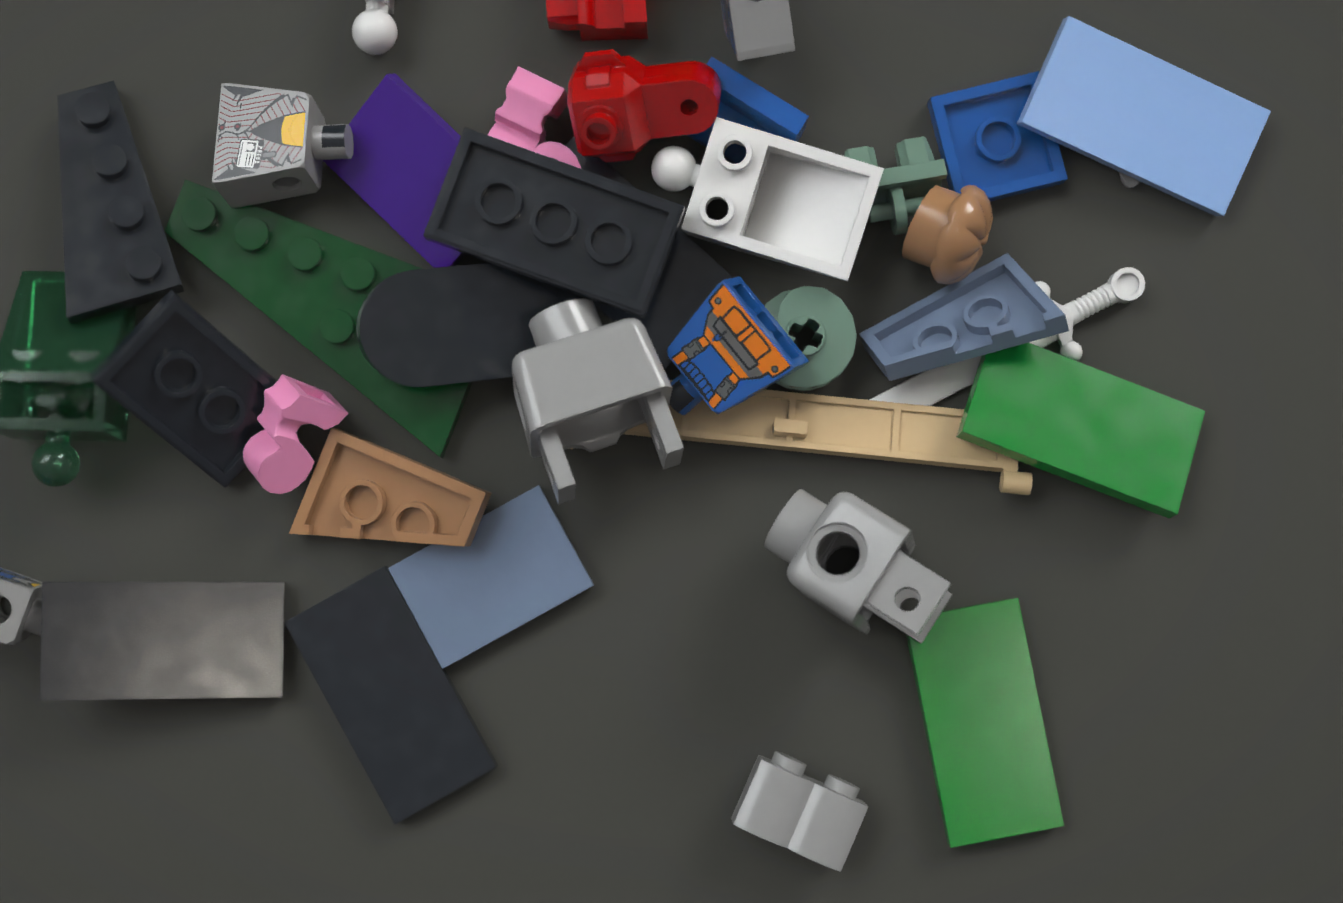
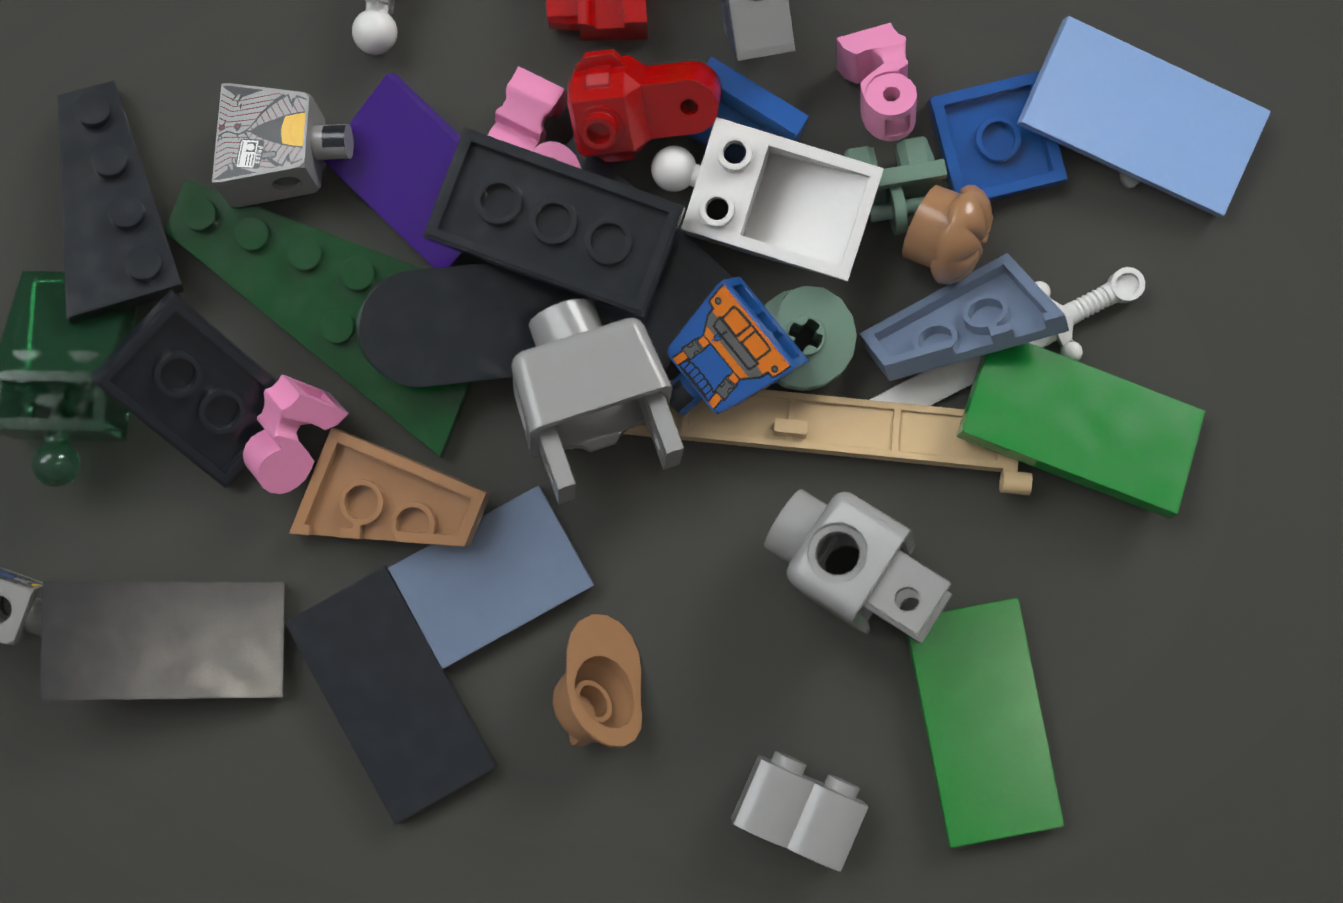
(601, 685): none -> medium nougat piece
(886, 93): none -> bright pink leg

